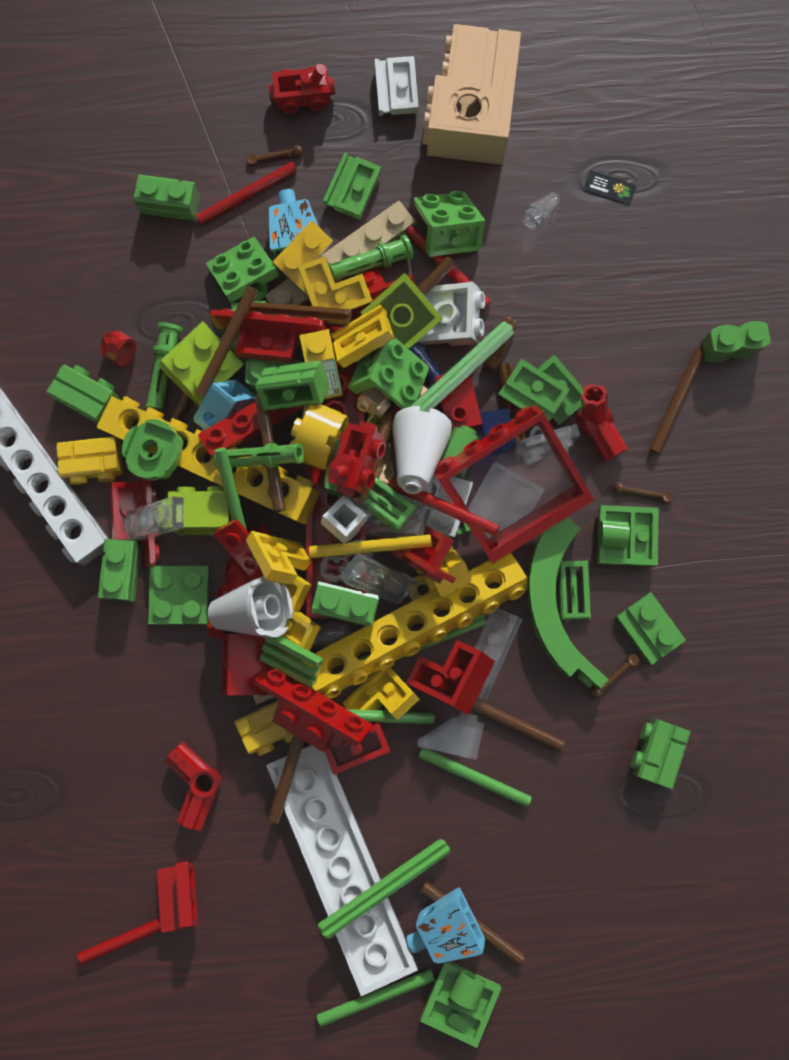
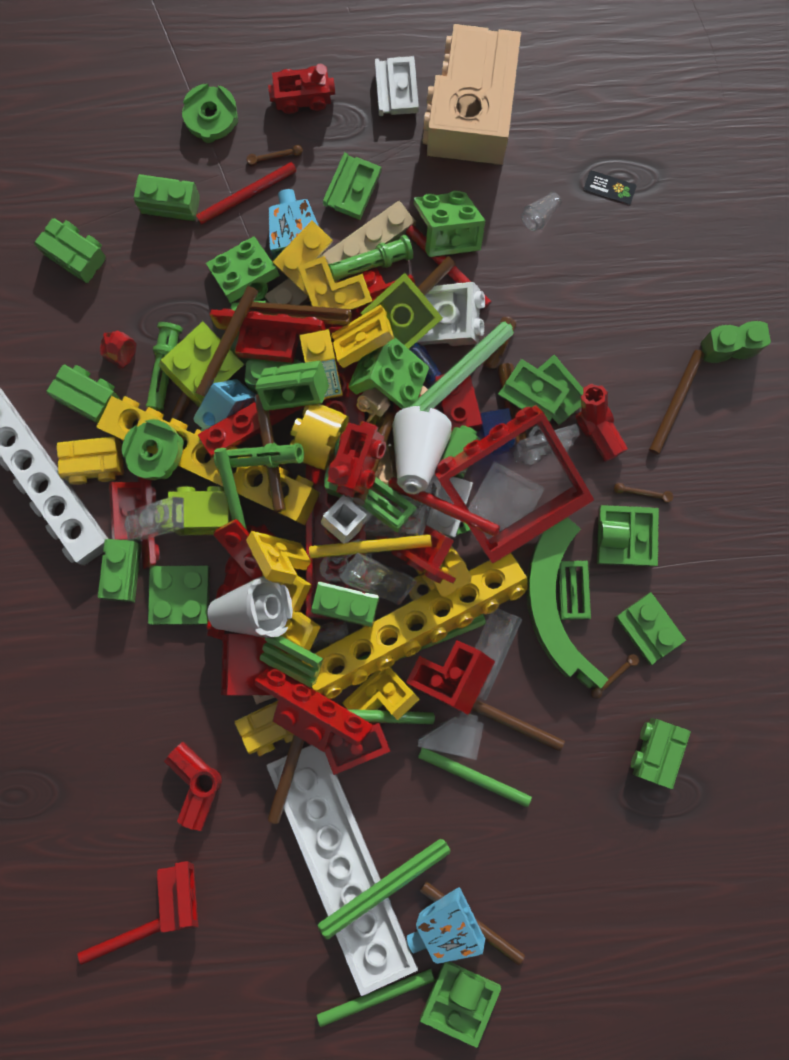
(70, 250): none -> bright green brick
(213, 98): none -> bright green plate

